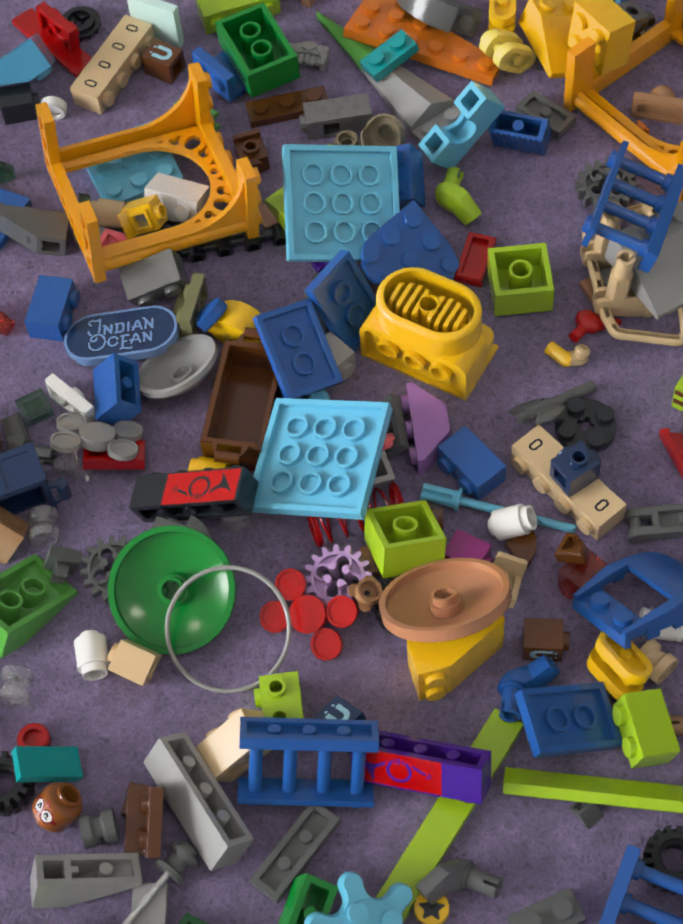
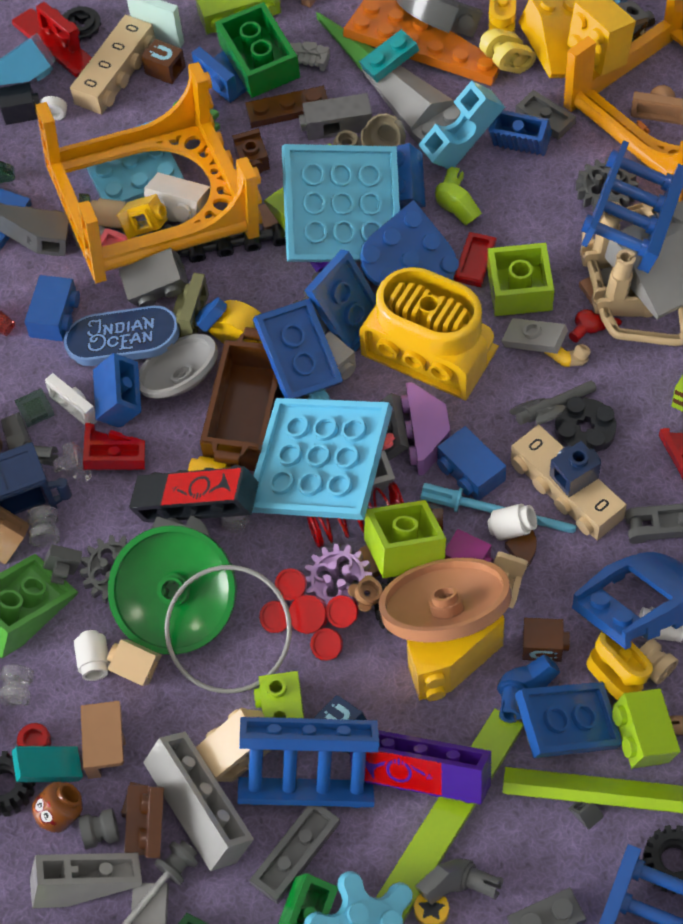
(96, 436): light grey piece -> none
(101, 737): none -> medium nougat panel
(534, 335): none -> light grey plate
(571, 550): reddish brown tile -> none
(575, 575): clear red brick -> none

